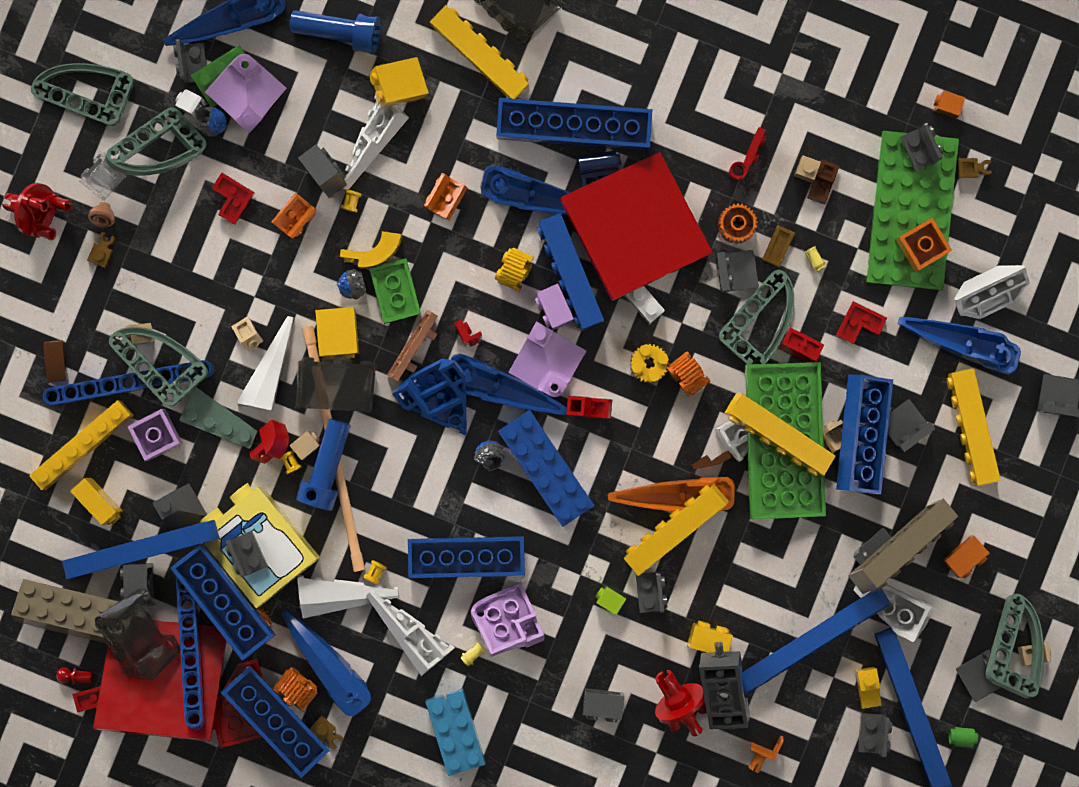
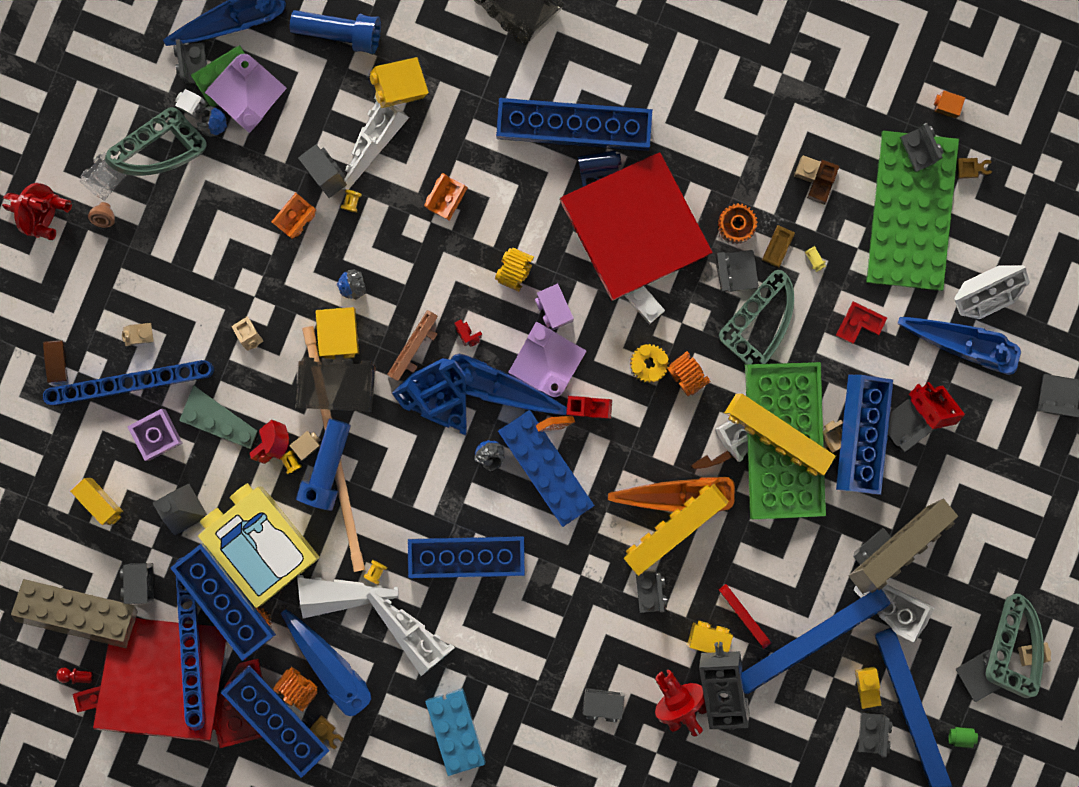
(81, 445): yellow brick -> none
(85, 102): sand green beam -> none
(100, 253): pearl gold plate -> none
(135, 637): clear smoke windscreen -> none
(140, 549): blue beam -> none
(153, 373): sand green beam -> none
(237, 195): red plate -> none
(246, 554): dark grey bracket -> none
(264, 383): white wedge -> none
(377, 256): yellow arch -> none
(395, 291): bright green plate -> none
(472, 654): light yellow pin -> none
(479, 53): yellow brick -> none
(507, 620): lavender slope -> none
(521, 191): blue piece -> none
(555, 423): none -> orange tile
(571, 272): blue brick -> none
(610, 599): lime brick -> none
(745, 616): none -> red beam
(751, 157): red plate -> none
(763, 753): orange bracket -> none
(801, 346): red hinge -> none
(923, 244): orange brick -> none
(933, 408): none -> red piece
(966, 556): orange brick -> none
(974, 427): yellow brick -> none

